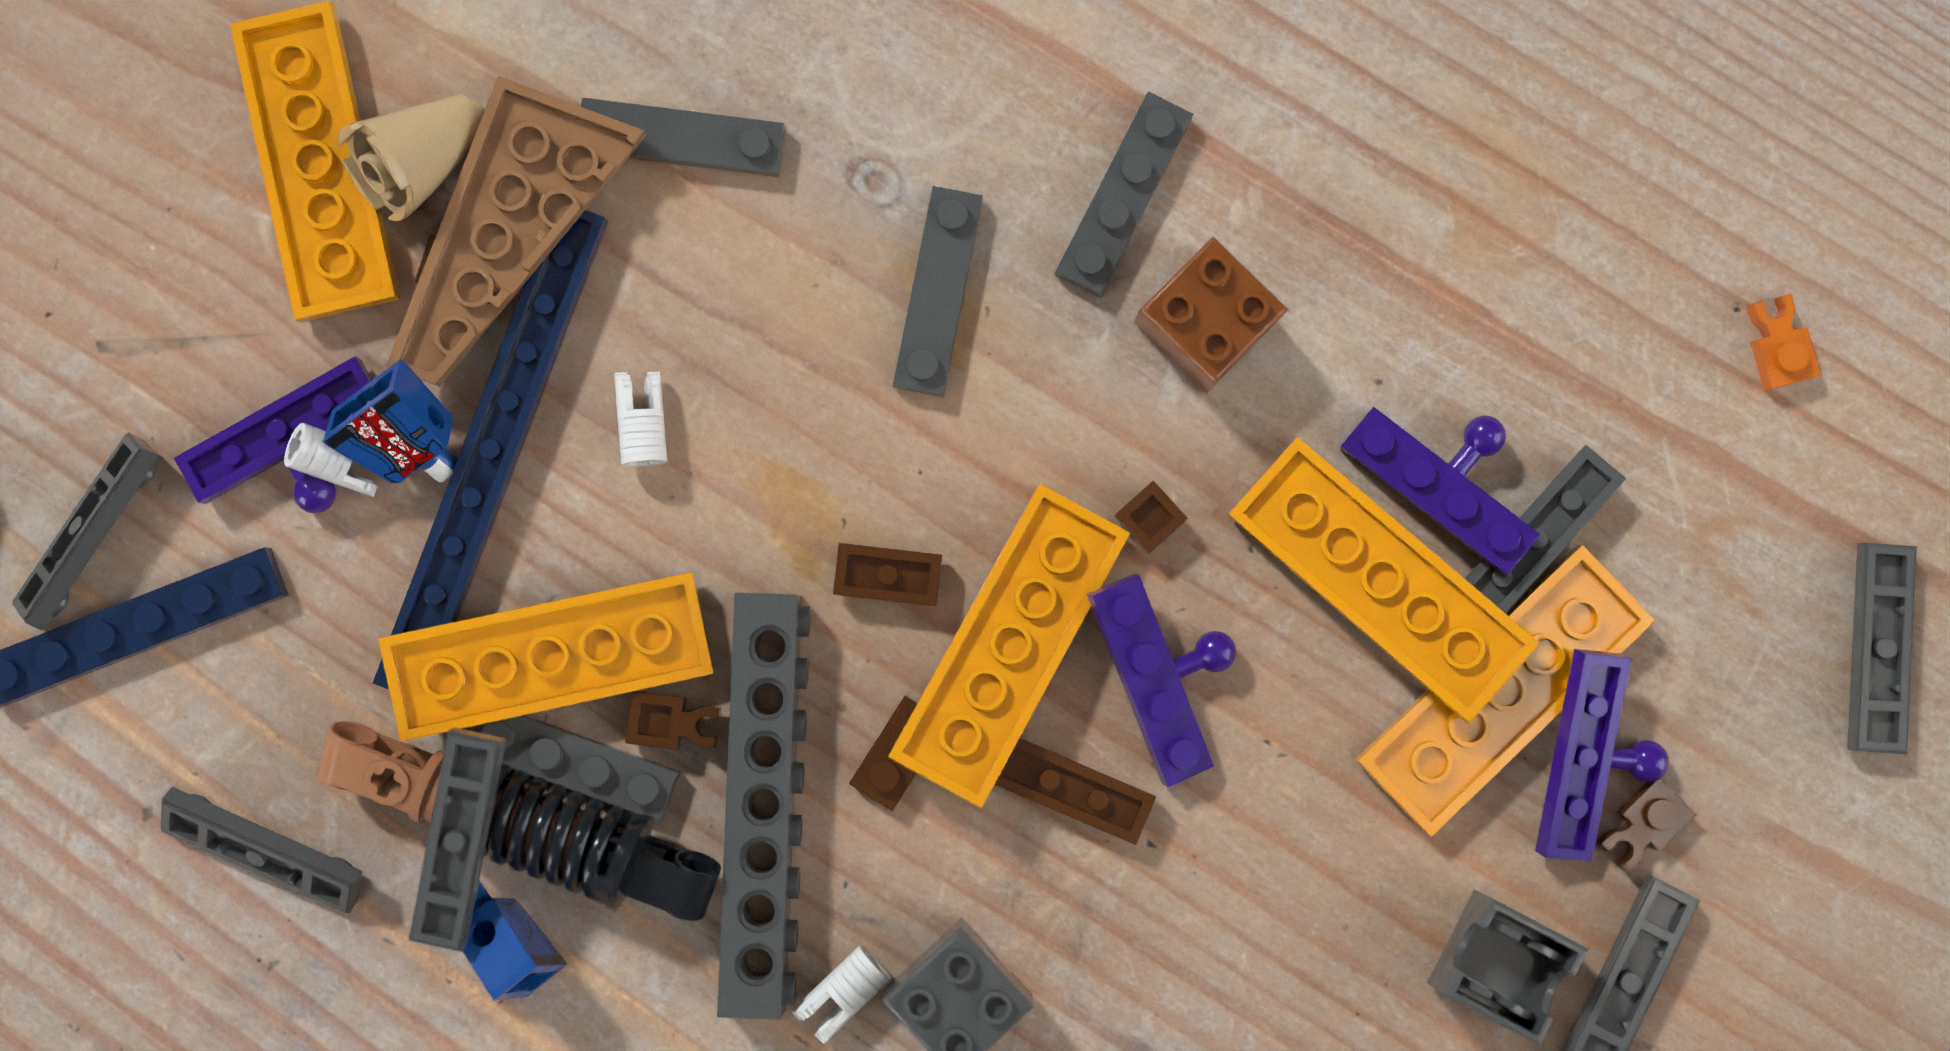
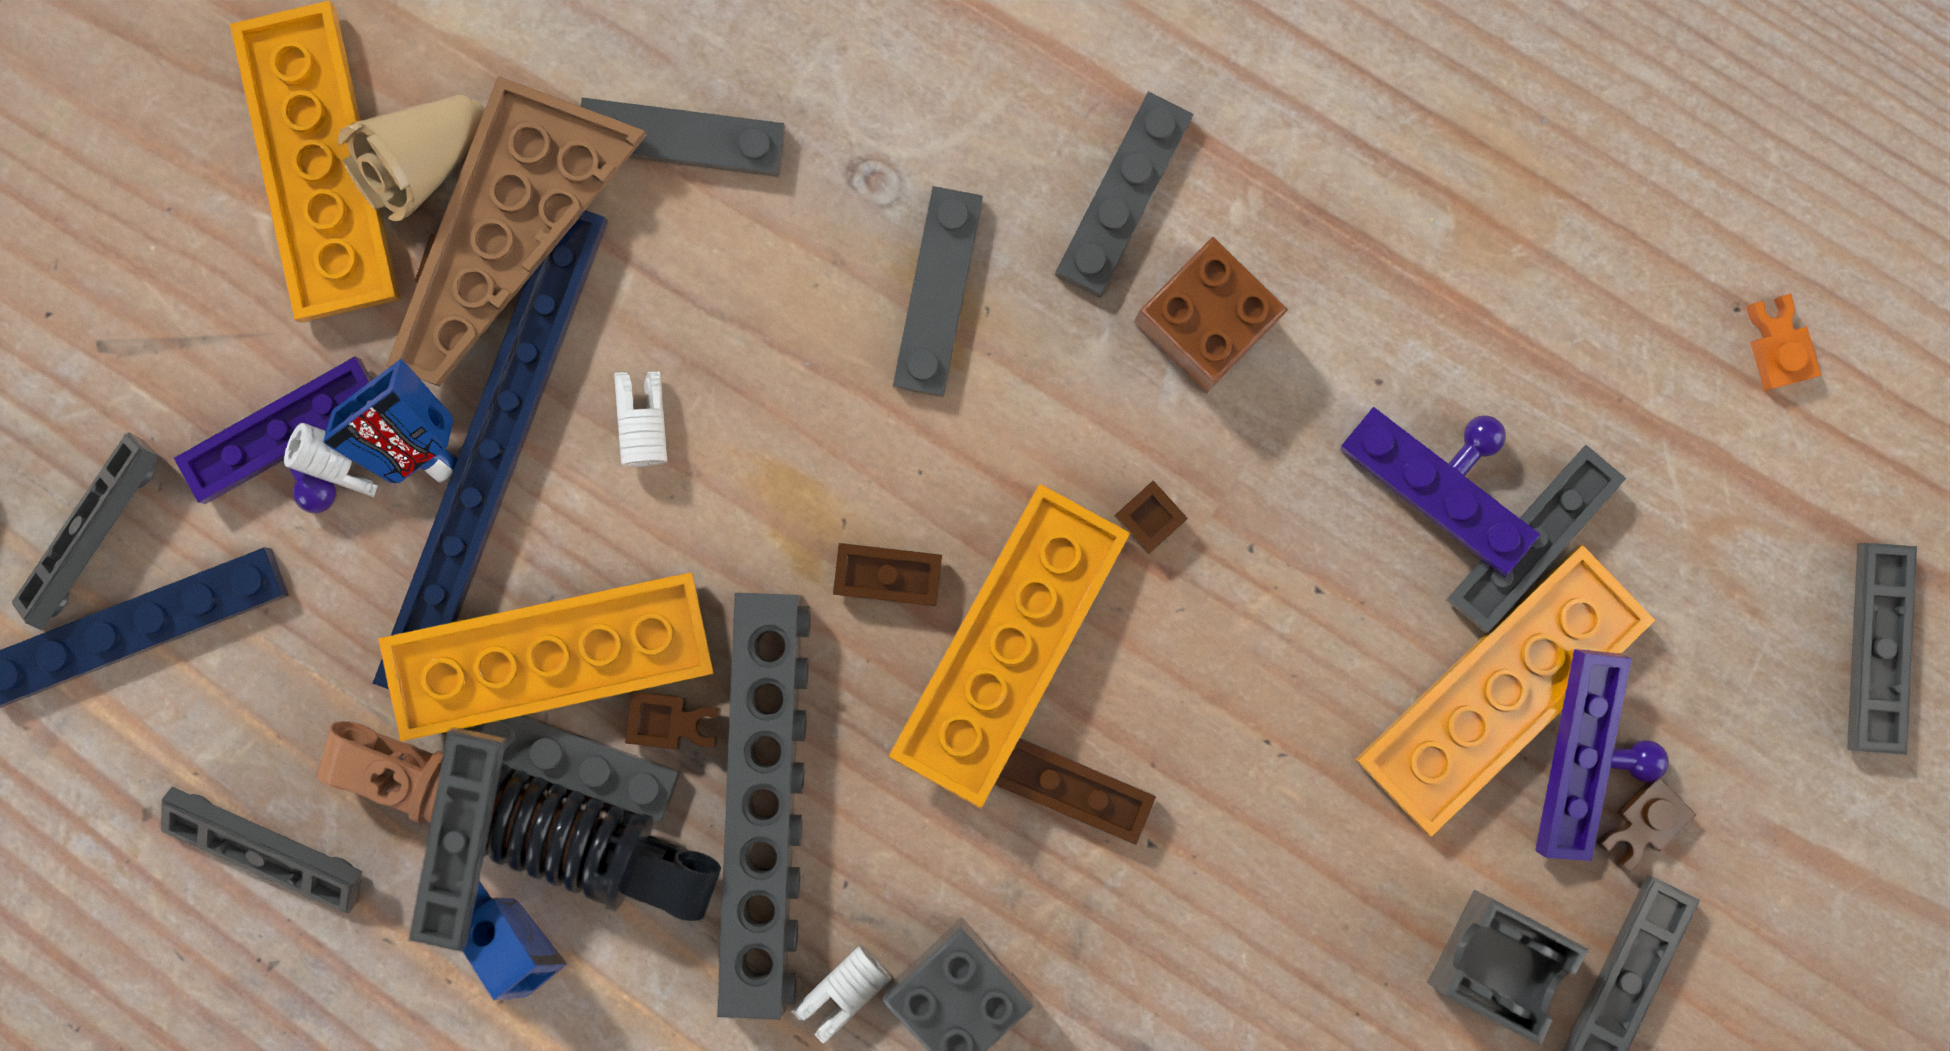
(880, 776): reddish brown plate -> none
(1154, 677): dark purple plate -> none
(1384, 580): light orange plate -> none

